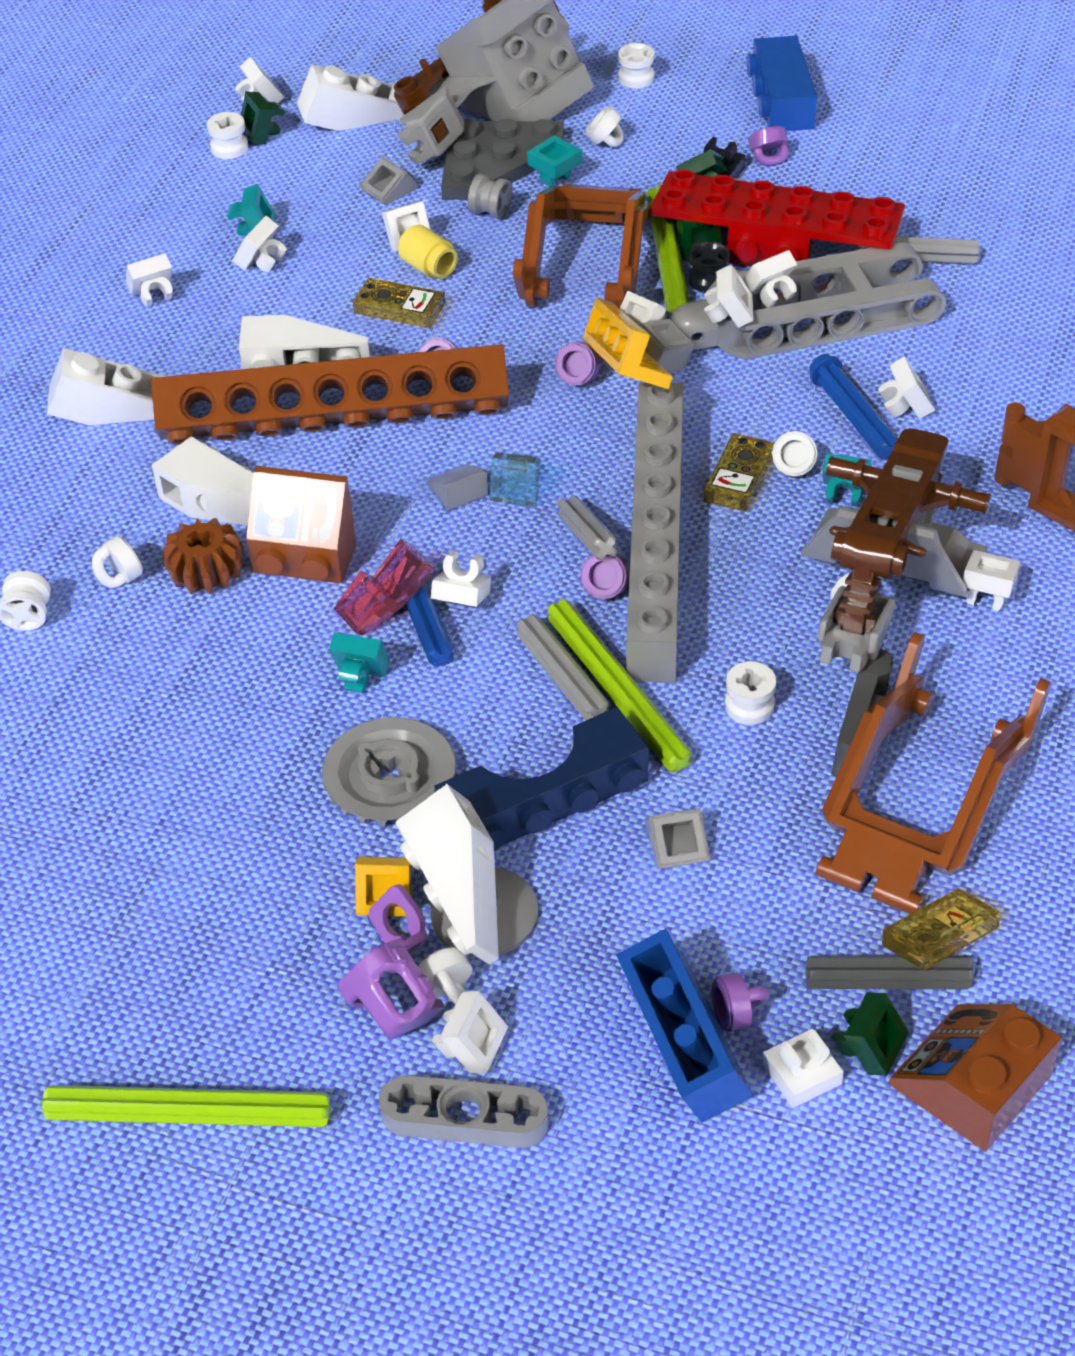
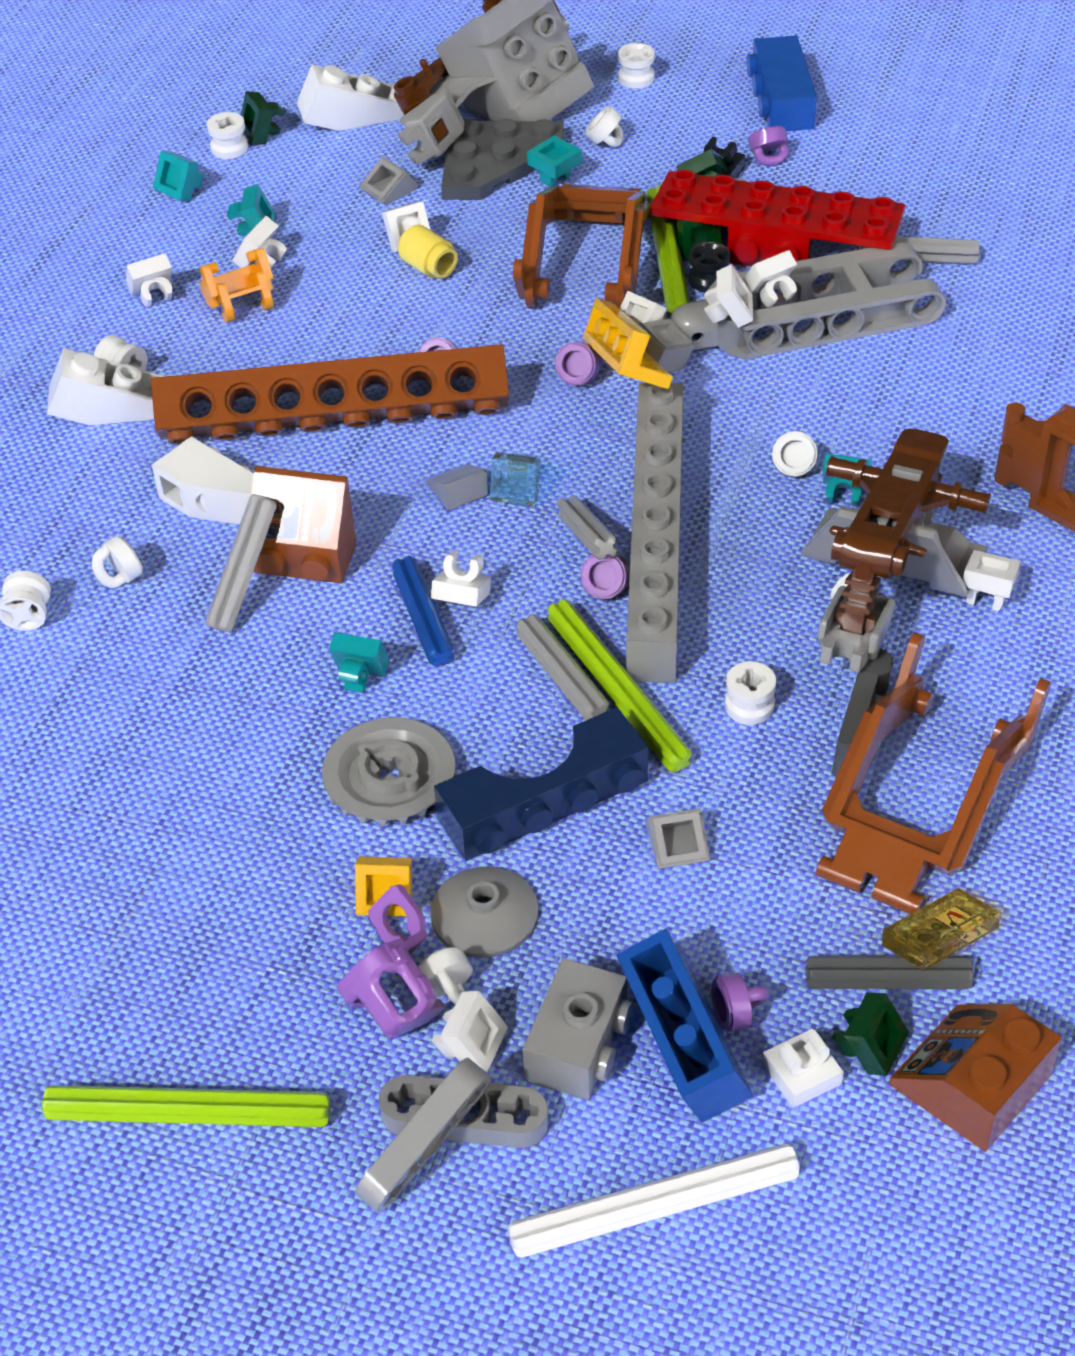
(117, 350): none -> white wheel
(177, 175): none -> teal tile
(203, 555): dark orange gear -> none
(237, 283): none -> light orange piece
(241, 563): none -> light grey axle
(258, 82): white tile -> none
(291, 340): white slope -> none
(377, 597): clear pink slope -> none
(399, 302): clear yellow tile -> none
(422, 1135): none -> light grey beam
(458, 861): white slope -> none
(490, 196): light grey wheel -> none
(576, 1029): none -> light grey brick
(653, 1200): none -> white axle
(739, 472): clear yellow tile -> none
(828, 373): blue axle -> none
(905, 391): white tile -> none

